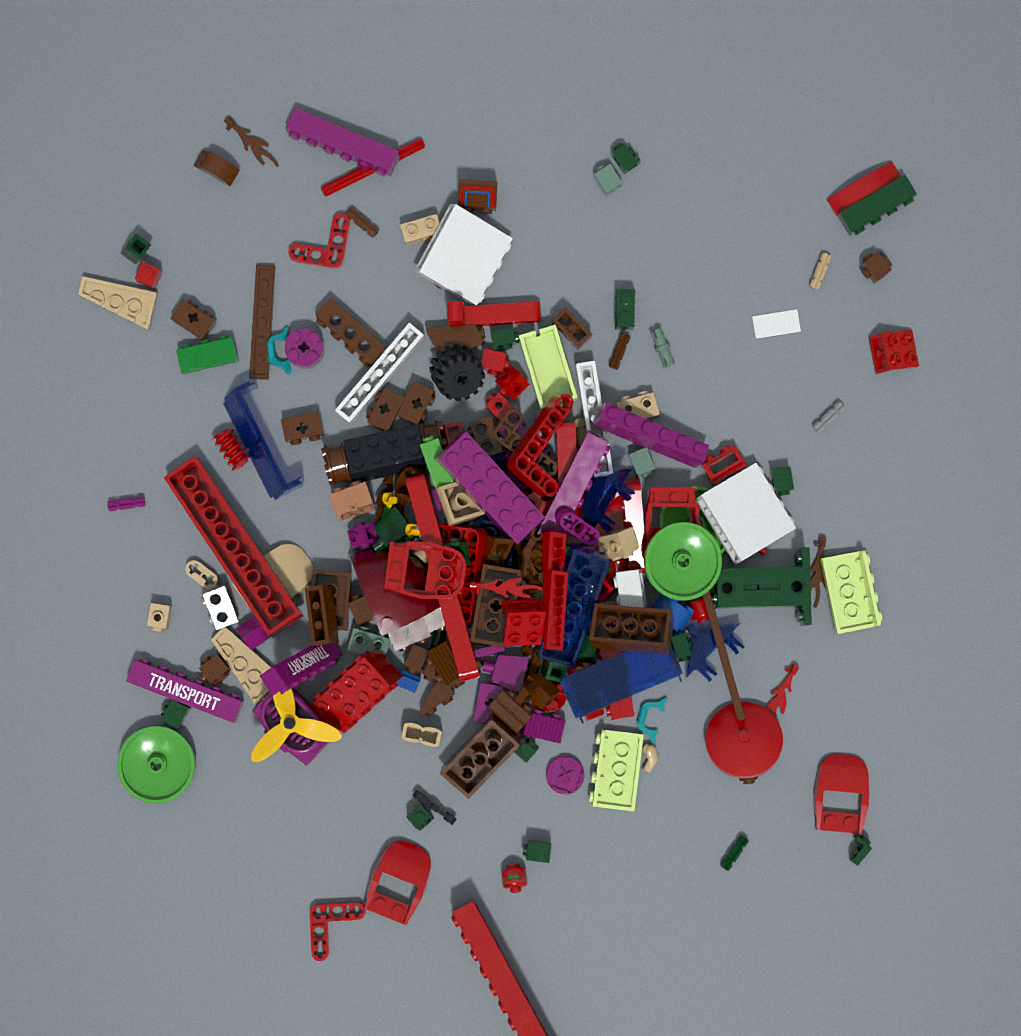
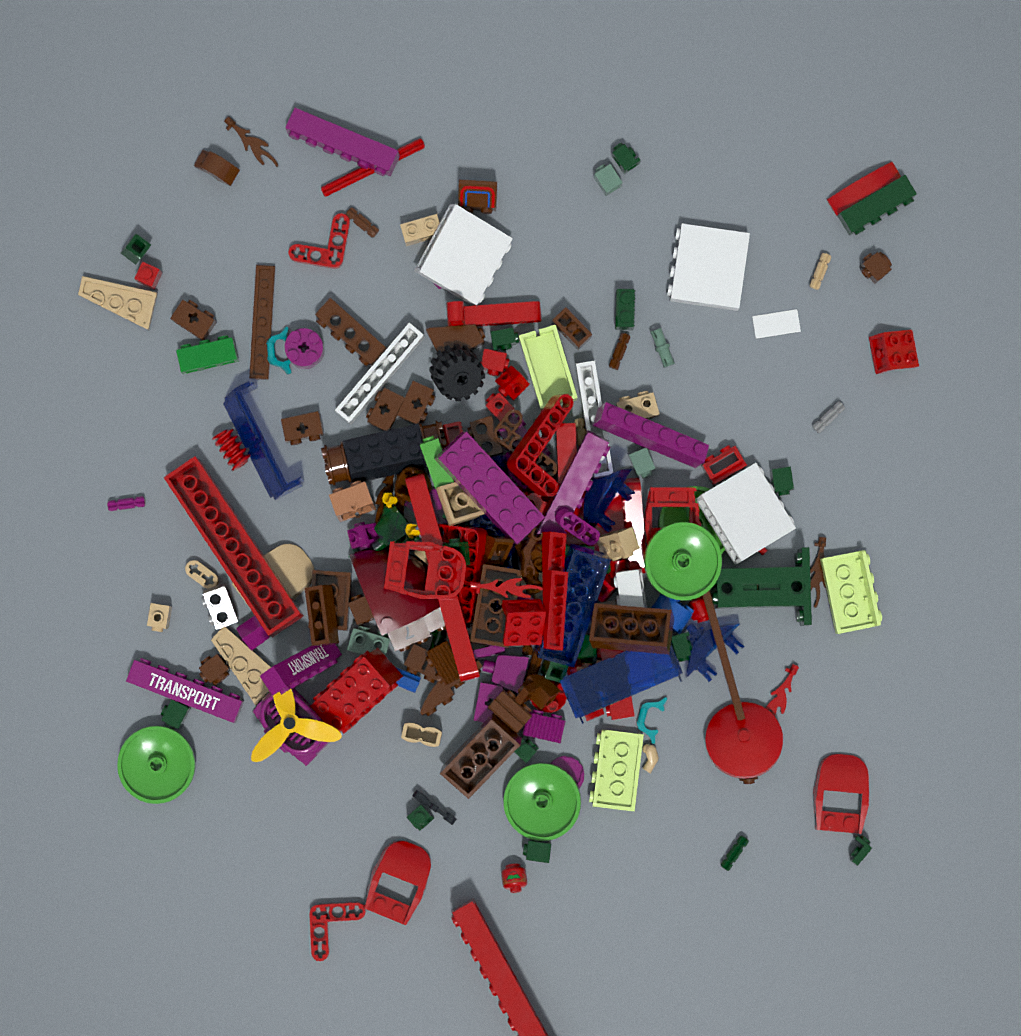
(542, 801): none -> bright green dish
(708, 267): none -> white brick

